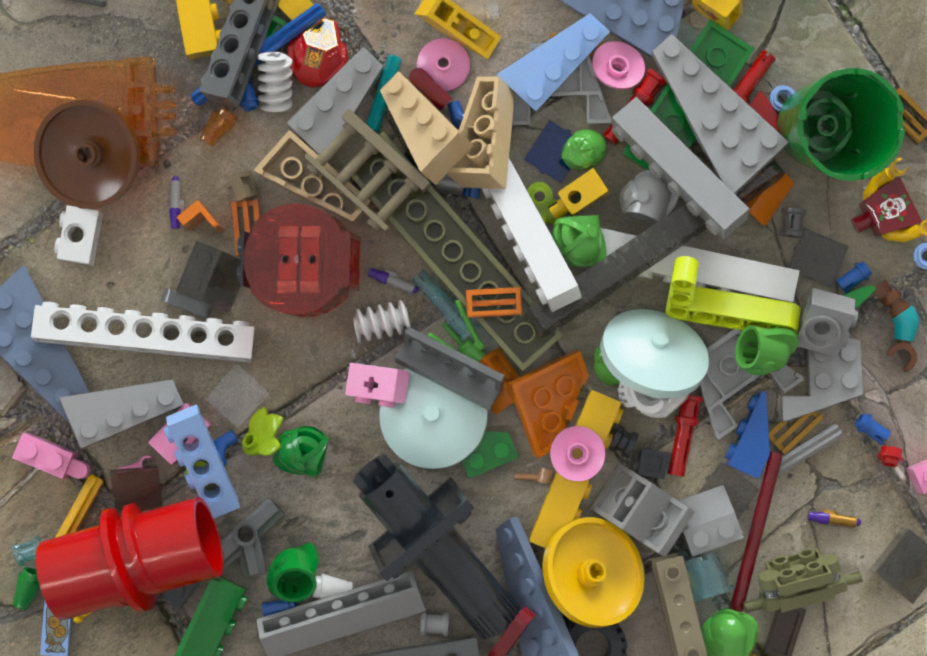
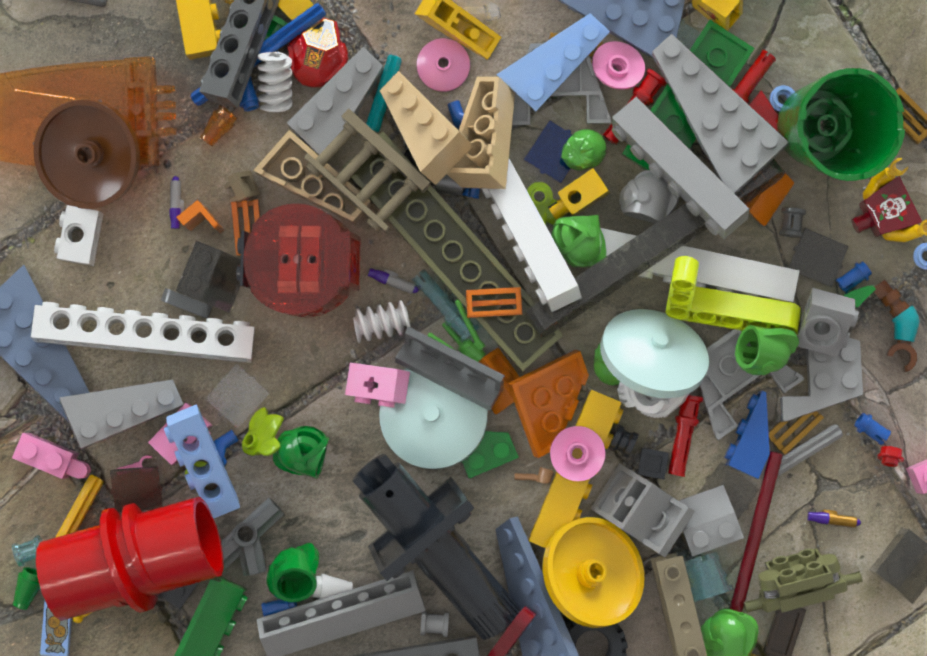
(430, 88): dark red bar -> none

